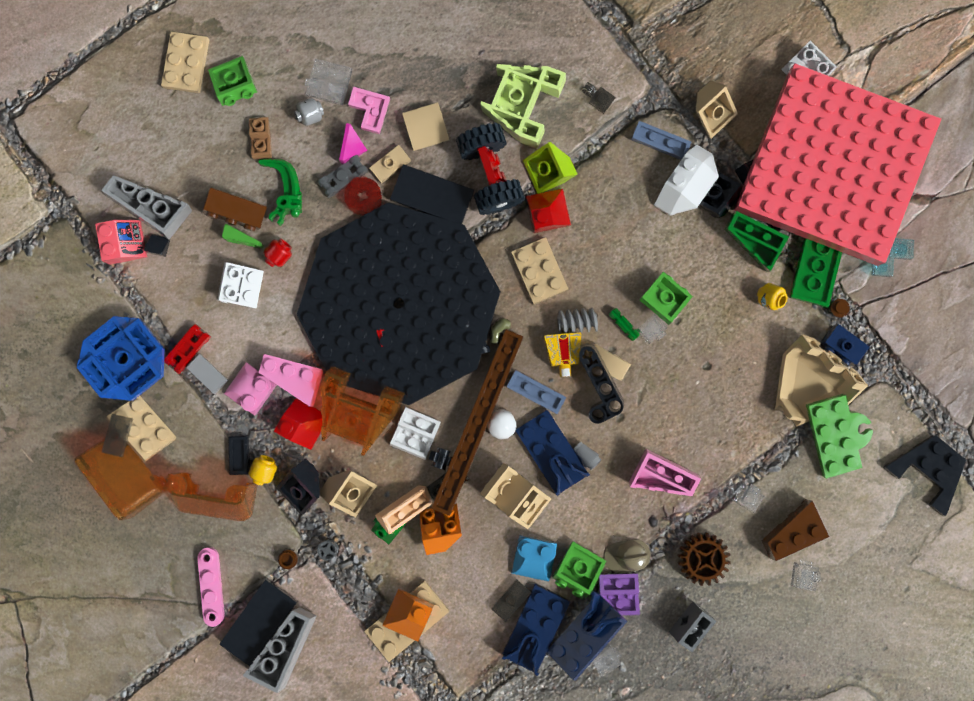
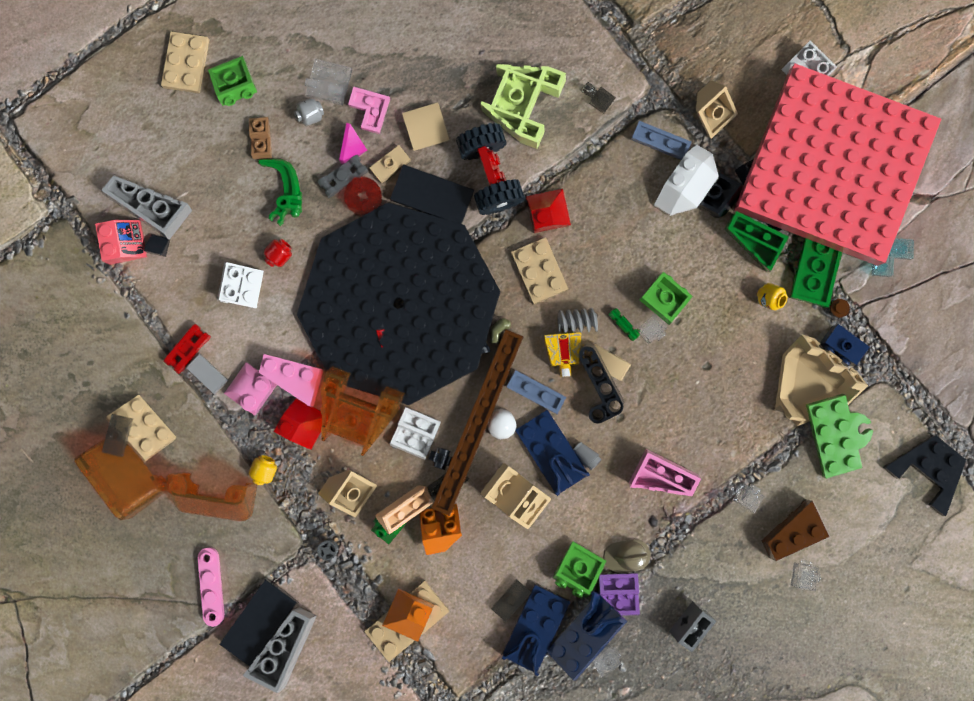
(103, 353): blue piece -> none
(234, 210): reddish brown wedge -> none
(235, 236): bright green slope -> none
(239, 455): black tile -> none
(287, 559): reddish brown plate -> none
(301, 486): black slope -> none
(534, 558): dark azure slope -> none
(549, 167): lime slope -> none
(709, 552): reddish brown gear -> none

